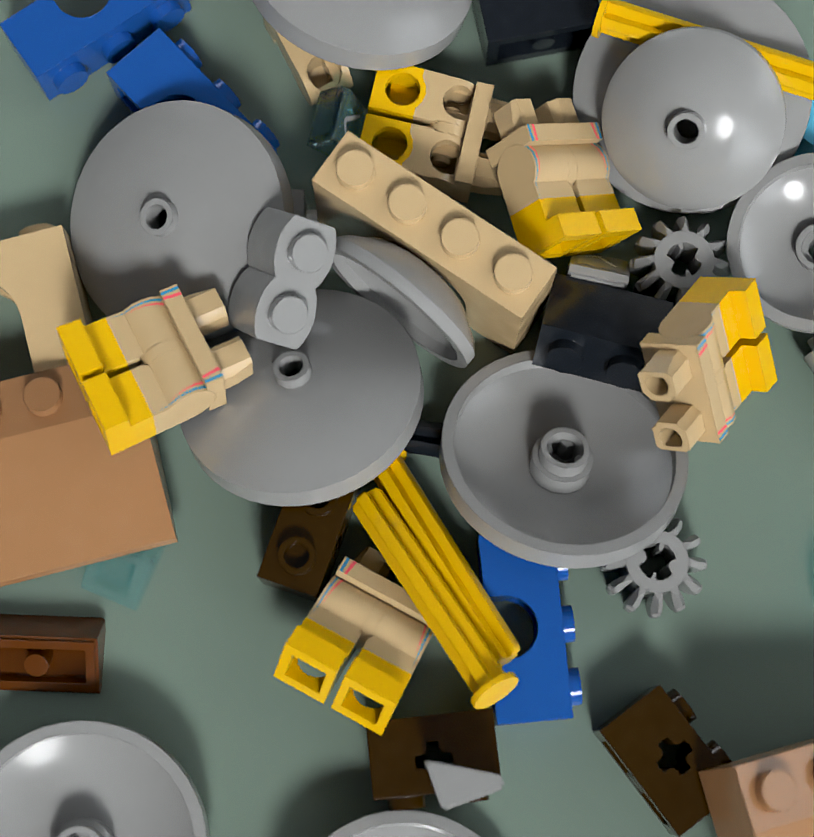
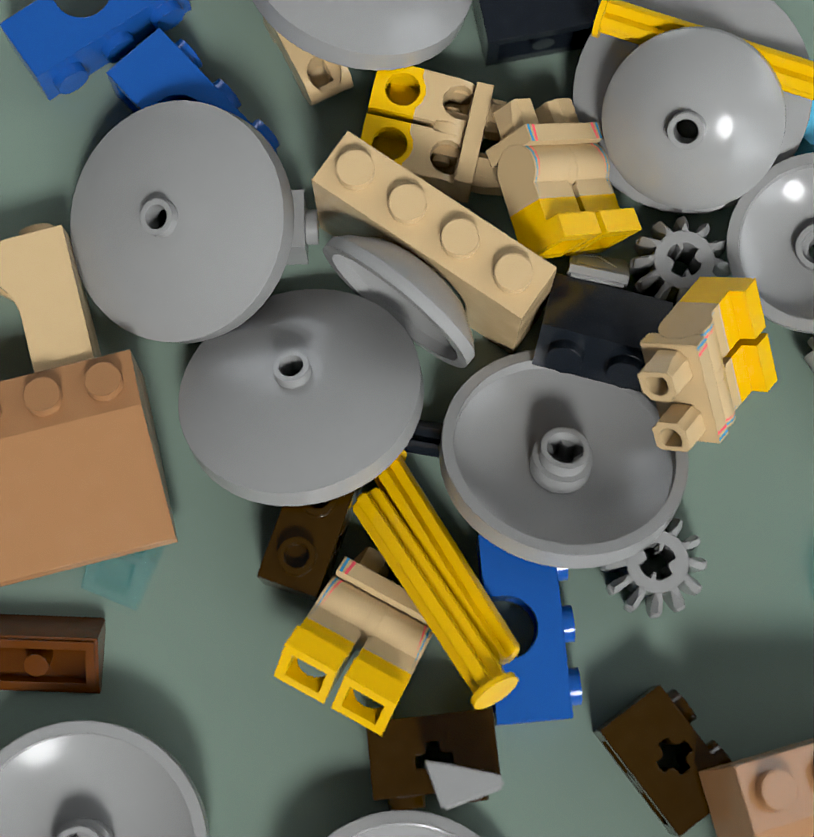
(153, 364): tan hips -> none
(286, 264): light grey brick -> none
(335, 114): clear light blue slope -> none

